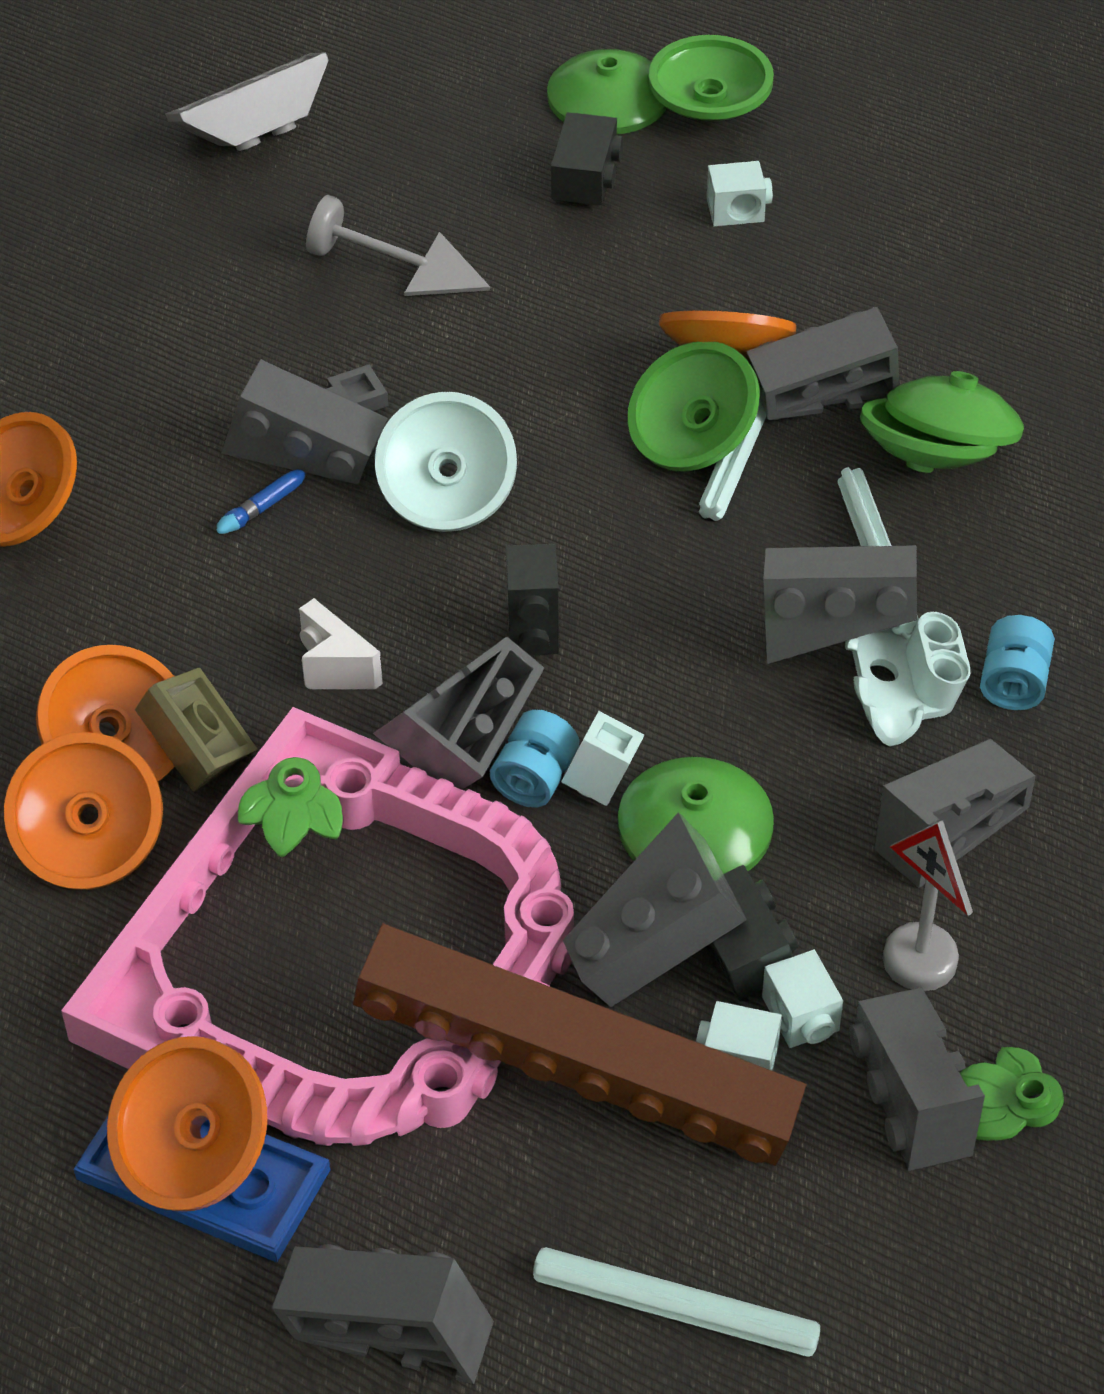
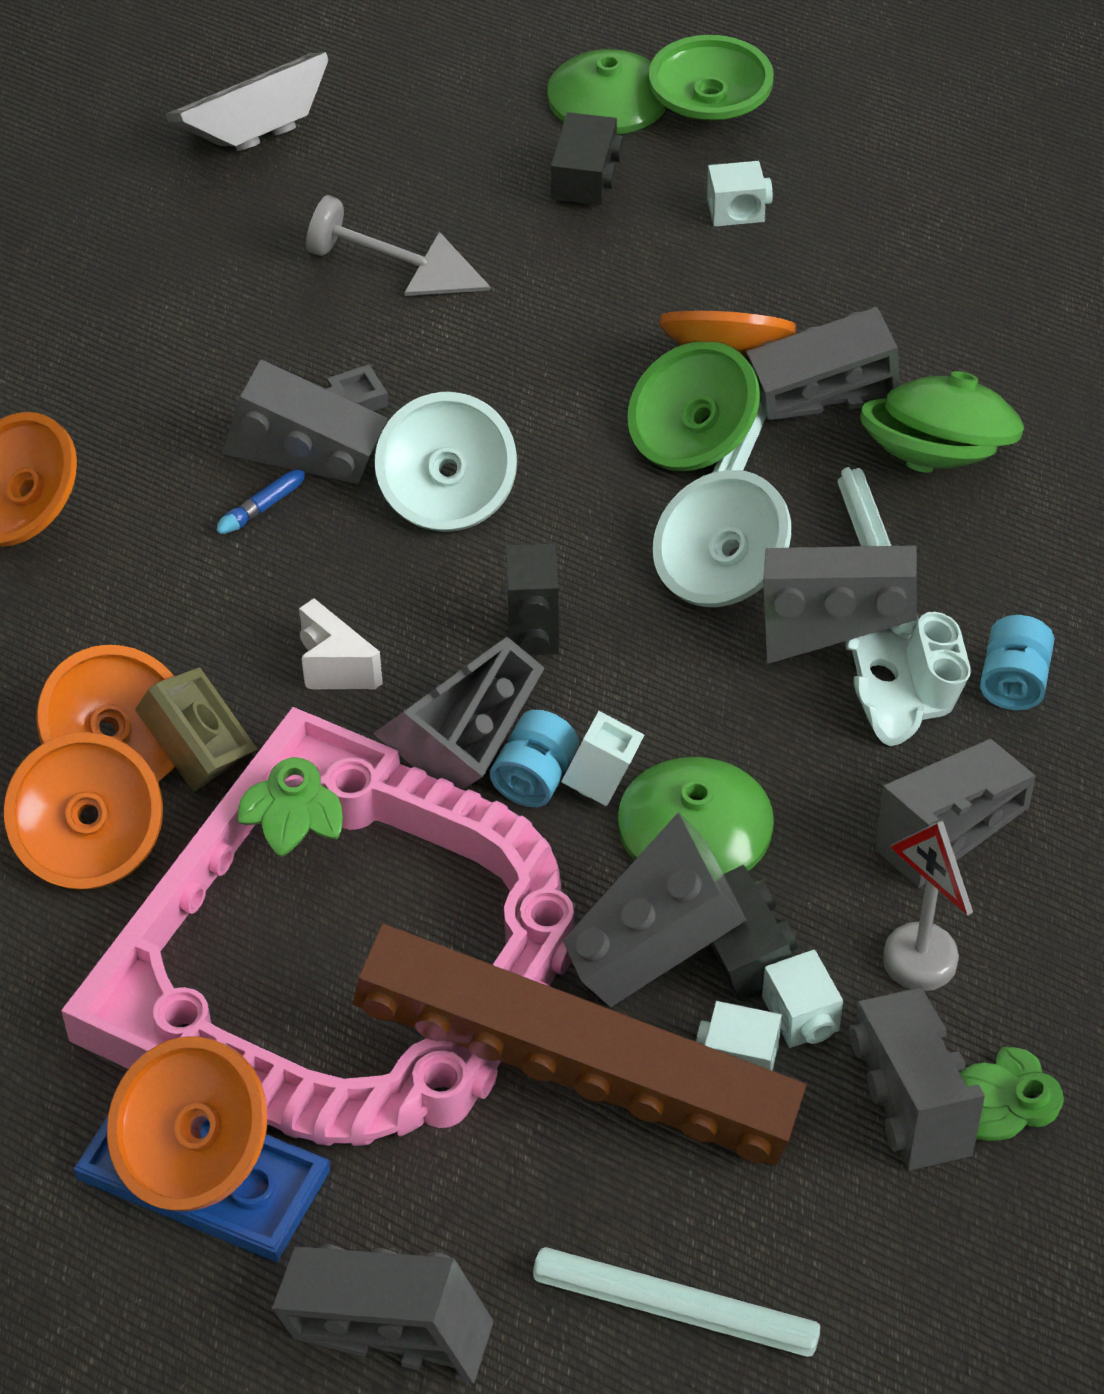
(706, 524): none -> light aqua dish

